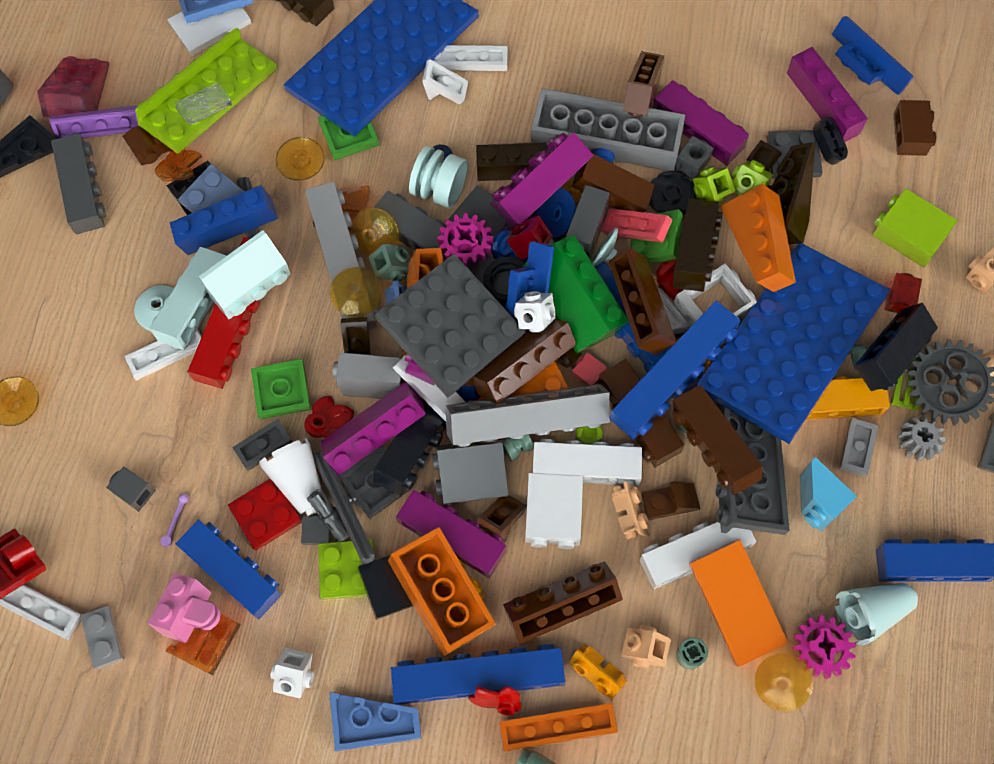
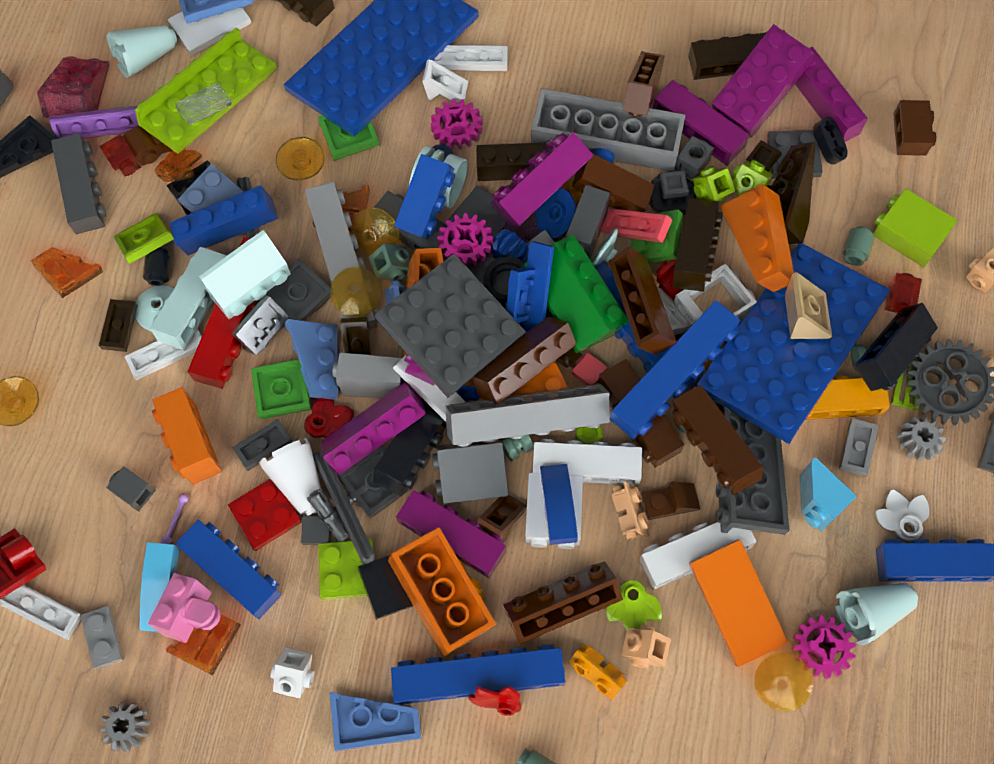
(64, 271): none -> clear orange wing
(114, 724): none -> light grey gear
(118, 325): none -> dark brown plate
(120, 155): none -> clear red brick
(140, 47): none -> light aqua cone
(143, 238): none -> lime tile
(157, 267): none -> black brick
(158, 568): none -> medium azure slope
(185, 436): none -> orange brick
(260, 325): none -> flat silver bracket
(300, 293): none -> dark grey plate
(317, 352): none -> medium blue wing
(425, 197): none -> blue brick
(456, 124): none -> dark pink gear
(526, 232): dark red brick -> none
(535, 311): white brick -> none
(558, 504): none -> blue slope
(558, 727): orange plate -> none
(634, 611): none -> lime plate
(673, 184): none -> dark grey tile
(690, 658): sand green wheel -> none
(721, 55): none -> dark brown brick
(763, 80): none -> magenta brick
(806, 310): none -> tan slope
(858, 246): none -> sand green brick
(868, 57): blue bracket -> none
(901, 512): none -> white plate

